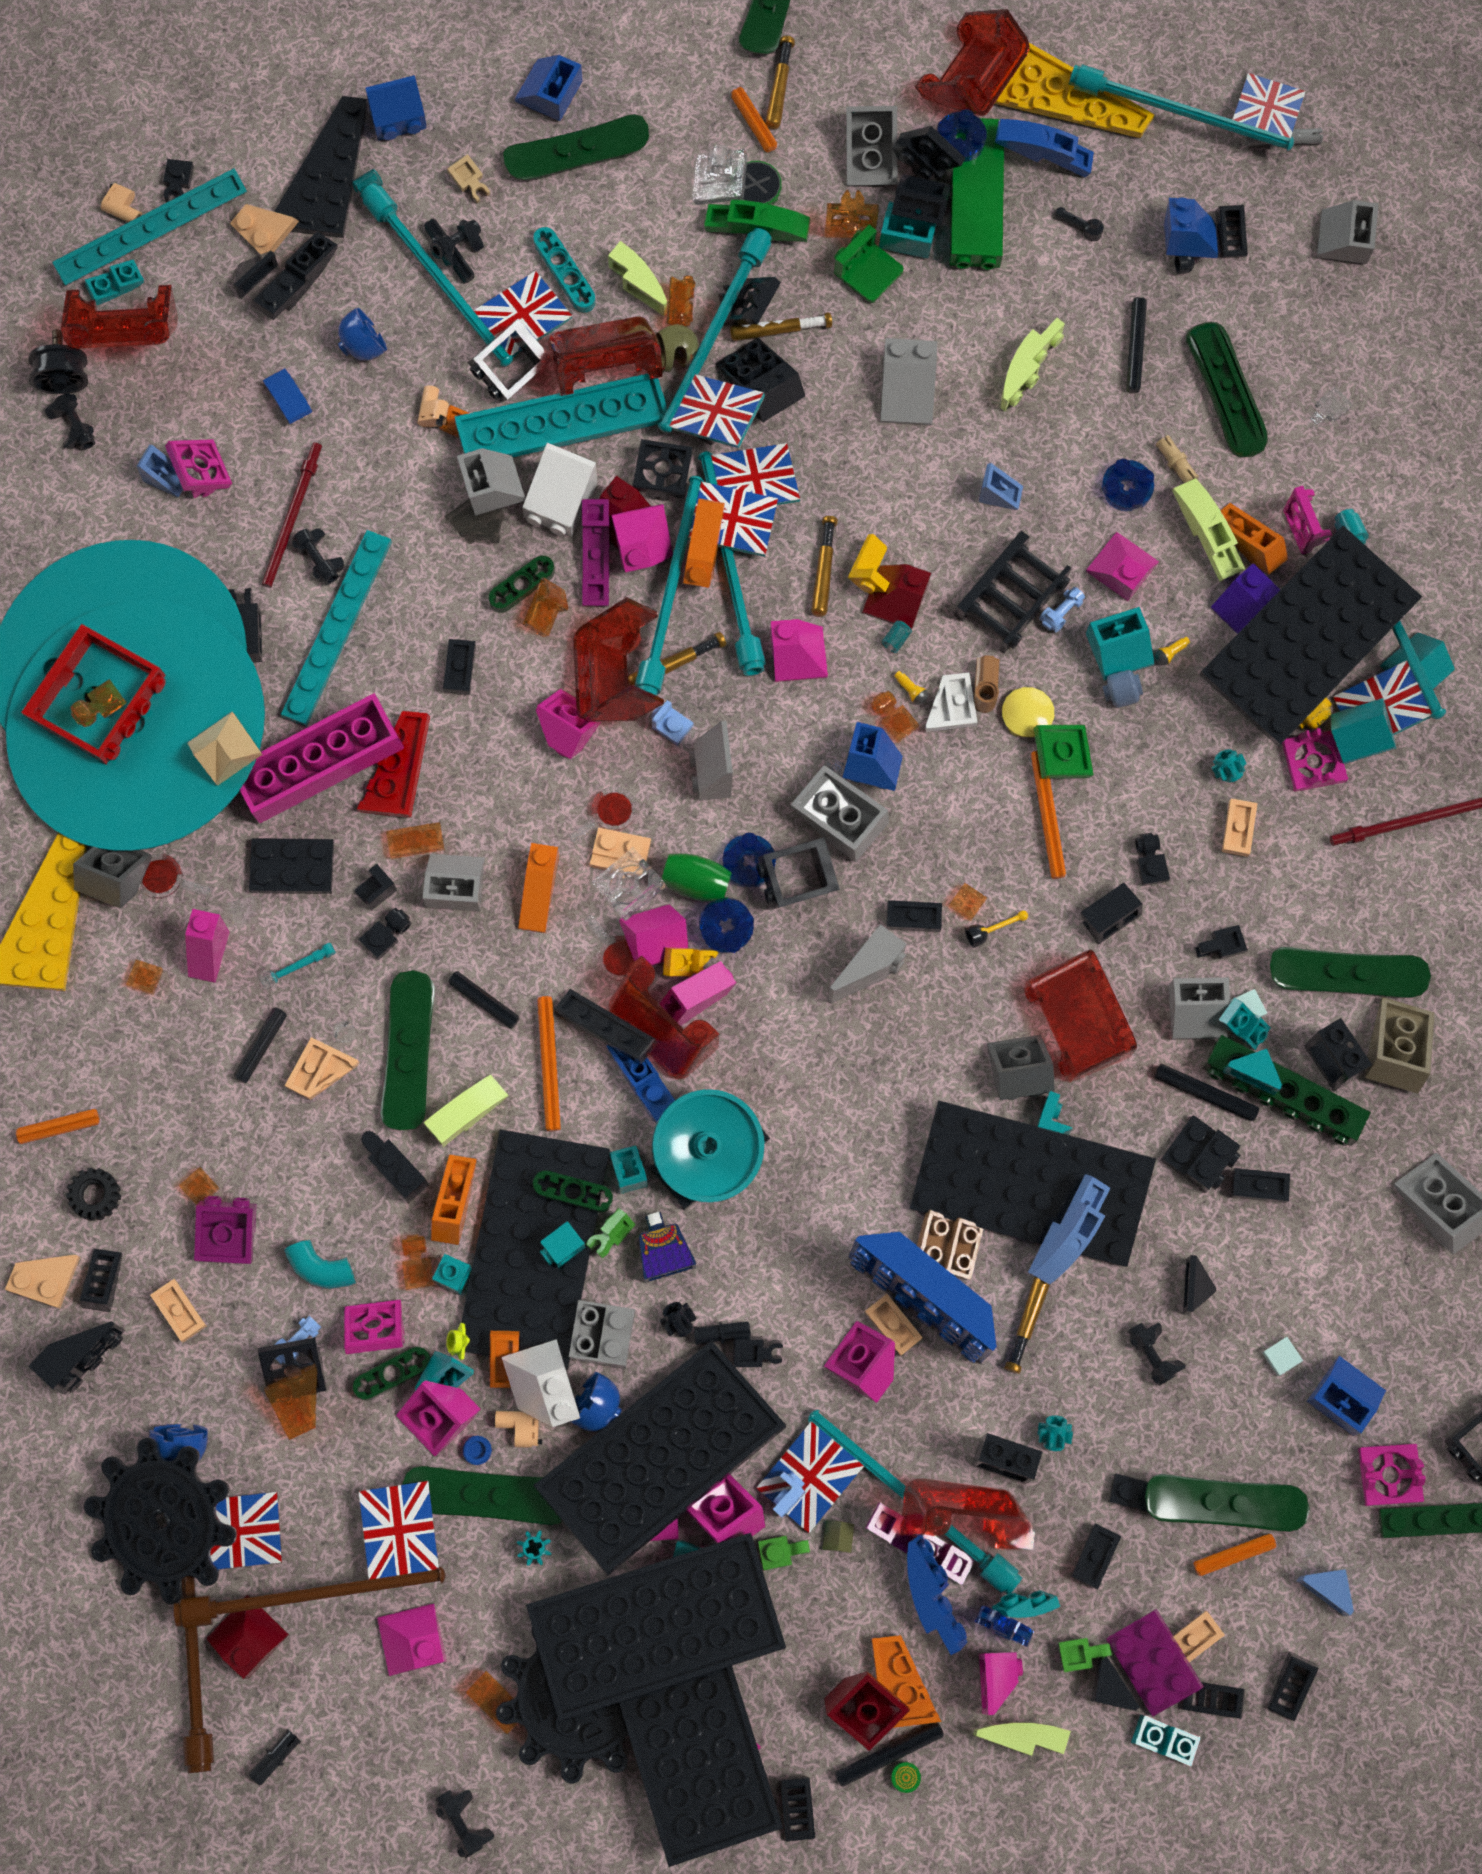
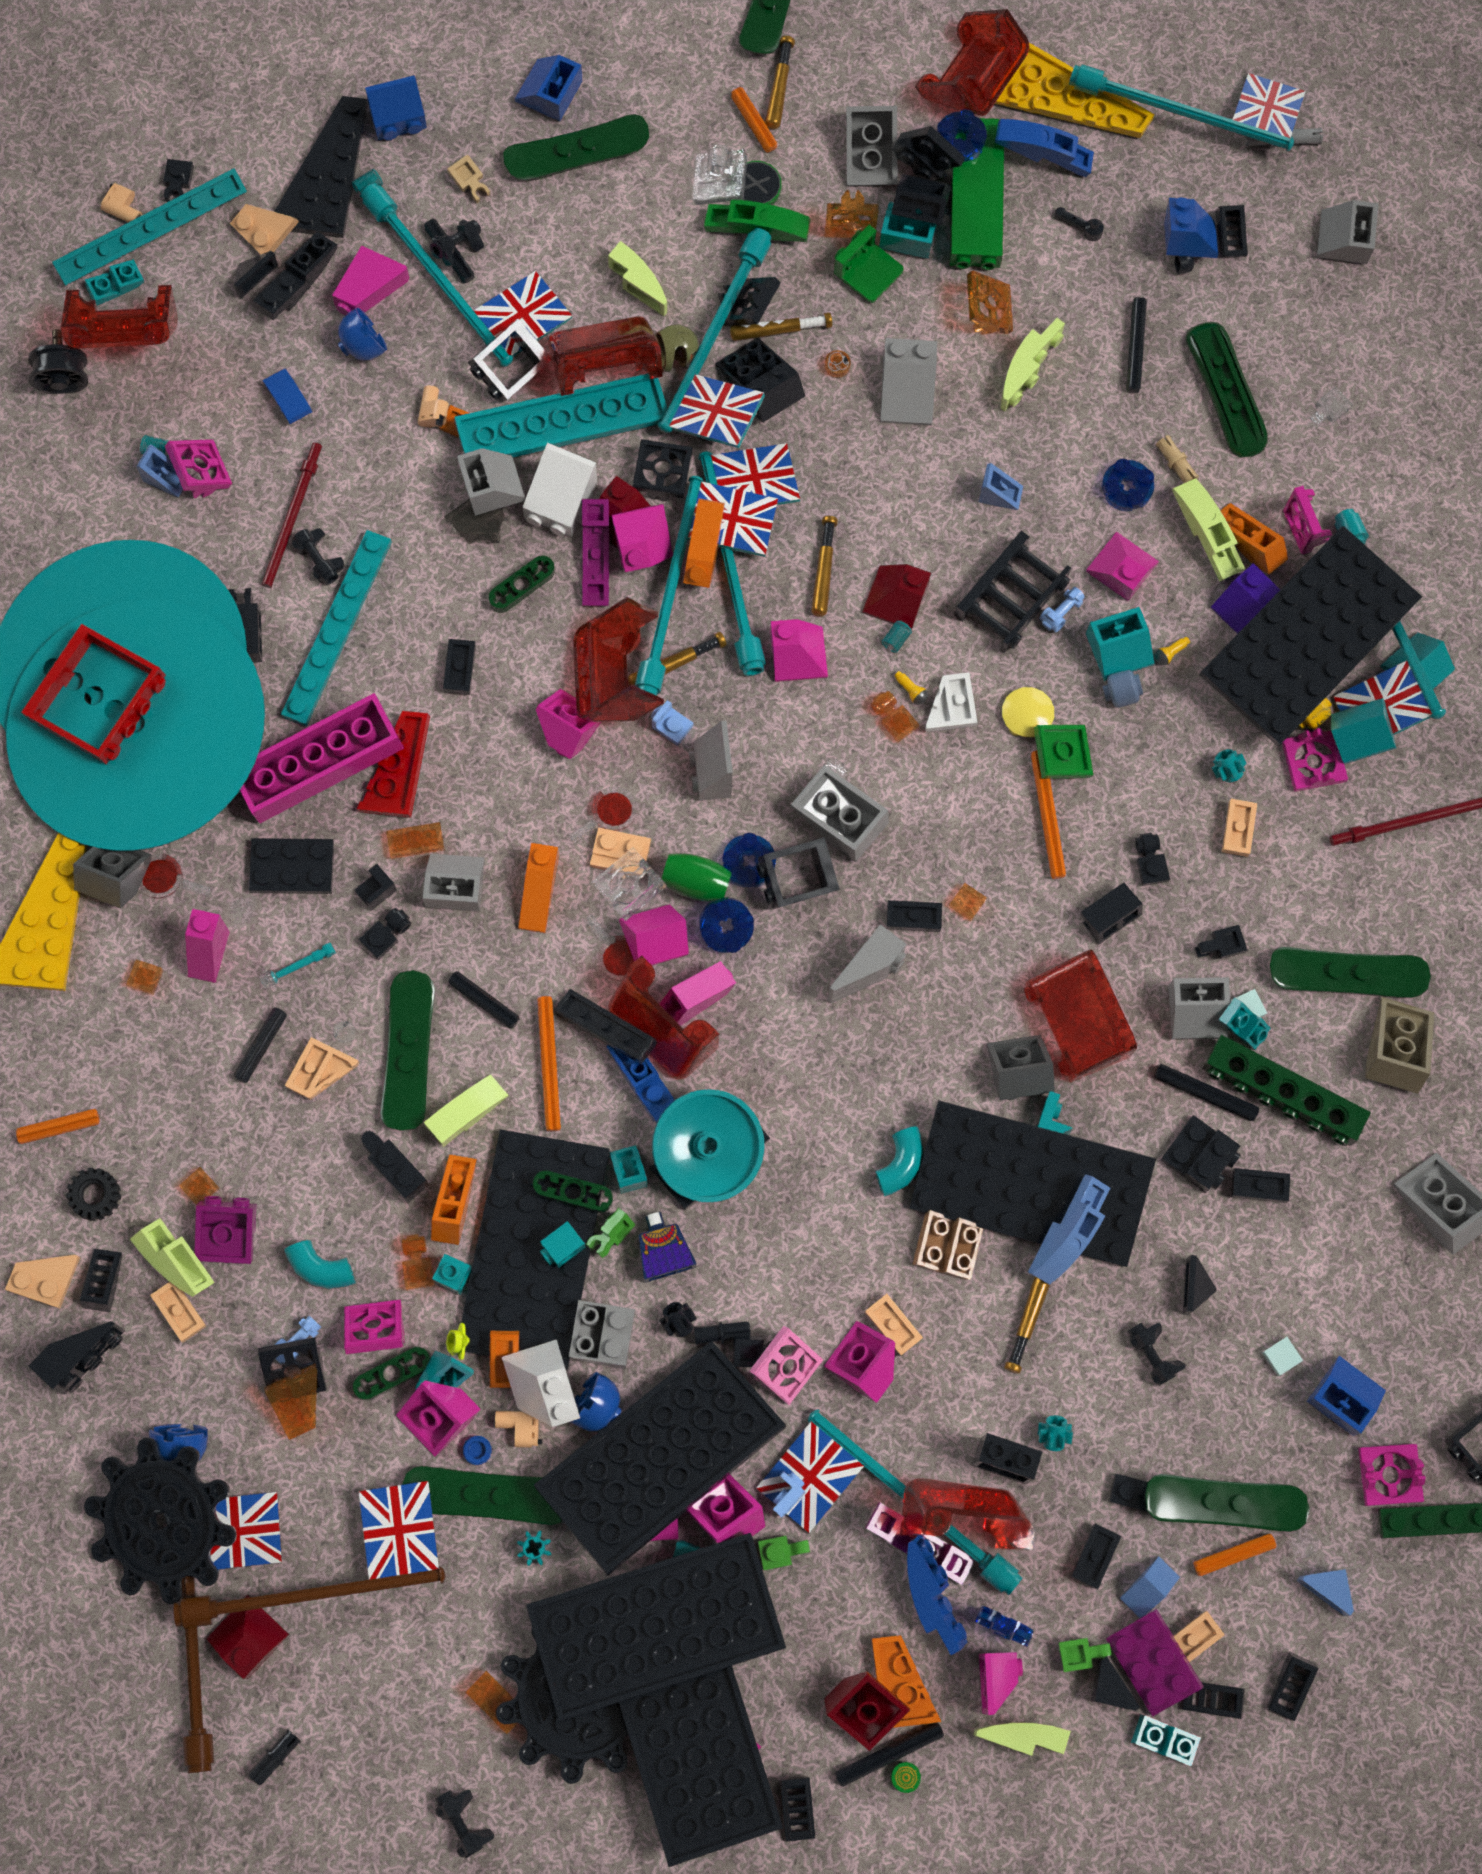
(80, 433): black piece -> none
(104, 699): clear orange plate -> none
(156, 444): none -> teal piece
(172, 1258): none -> yellowish green slope
(224, 748): tan slope -> none
(368, 281): none -> dark pink slope
(411, 1639): dark pink slope -> none
(545, 606): clear orange slope -> none
(564, 270): teal beam -> none
(679, 306): clear orange hinge -> none
(686, 960): yellow slope -> none
(810, 1364): none -> bright pink piece
(837, 363): none -> clear orange tile
(838, 1536): olive slope -> none
(865, 568): yellow bracket -> none
(873, 758): blue slope -> none
(905, 1163): none -> teal cylinder
(928, 1290): blue slope -> none
(978, 934): hinge -> none
(979, 289): none -> clear orange piece
(986, 683): medium nougat piece -> none
(1022, 1607): teal slope -> none
(1150, 1588): none -> medium blue slope
(1256, 1070): teal slope -> none
(1334, 1057): black window -> none

